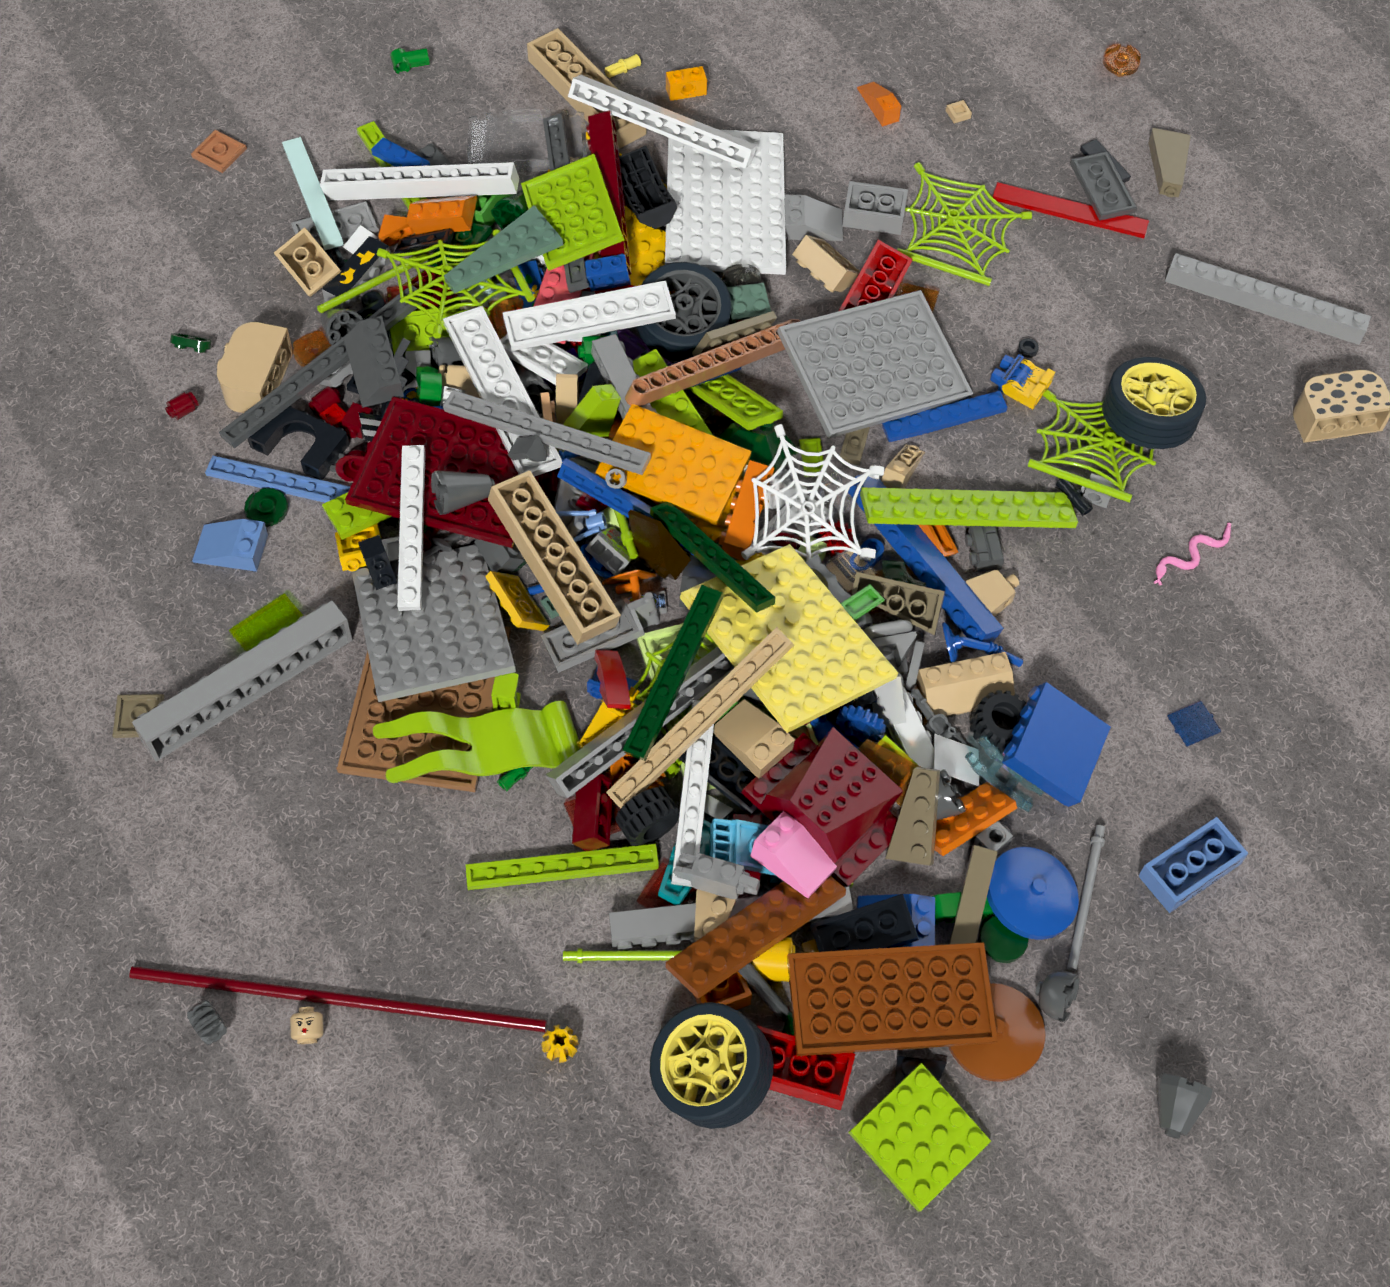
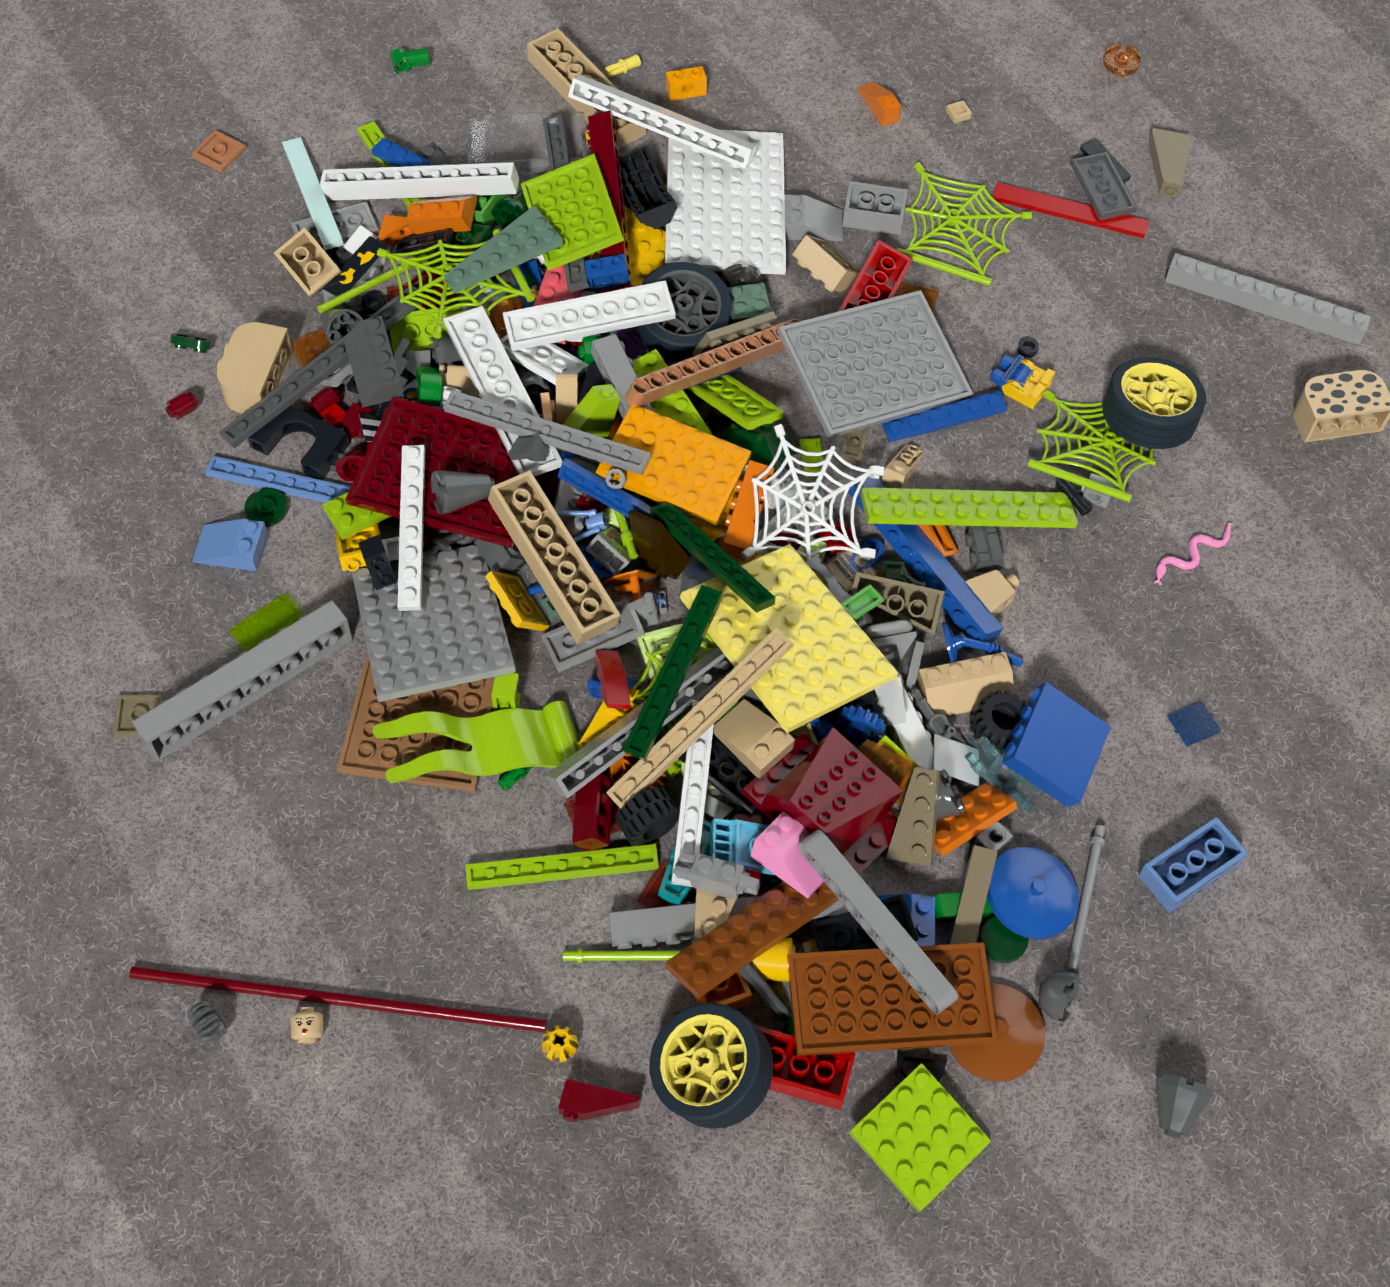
(591, 1101): none -> dark red slope
(878, 922): none -> light grey beam

